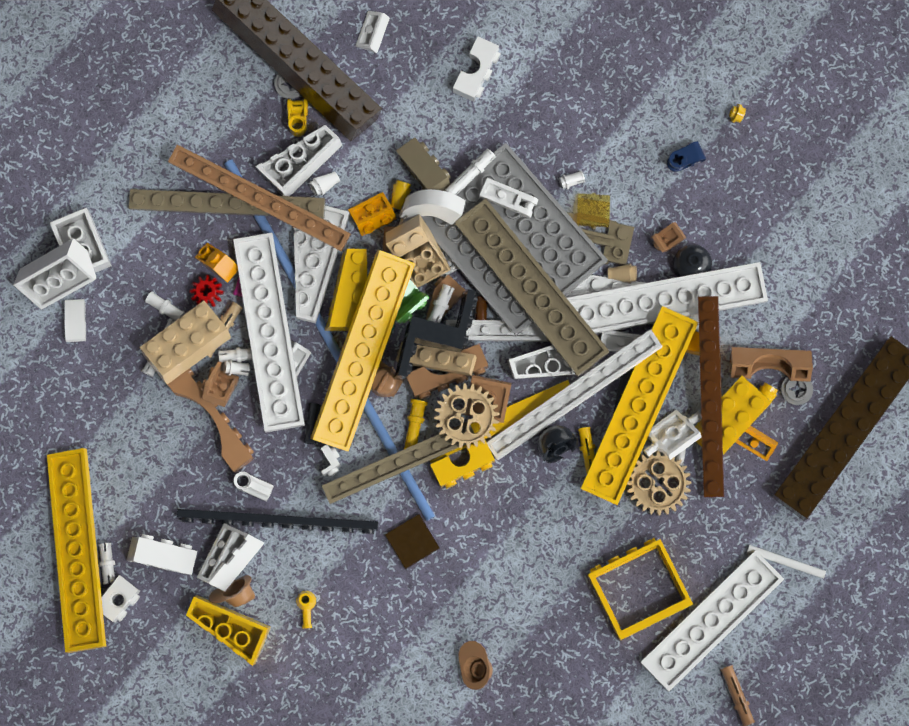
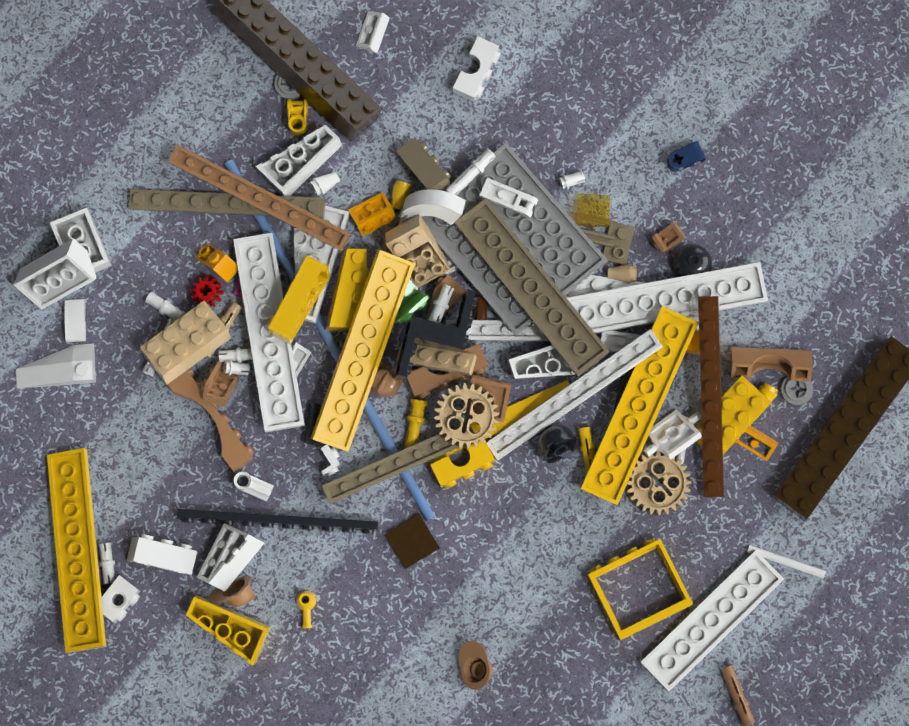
(64, 367): none -> white wedge
(299, 299): none -> yellow wedge
(737, 113): yellow plate -> none

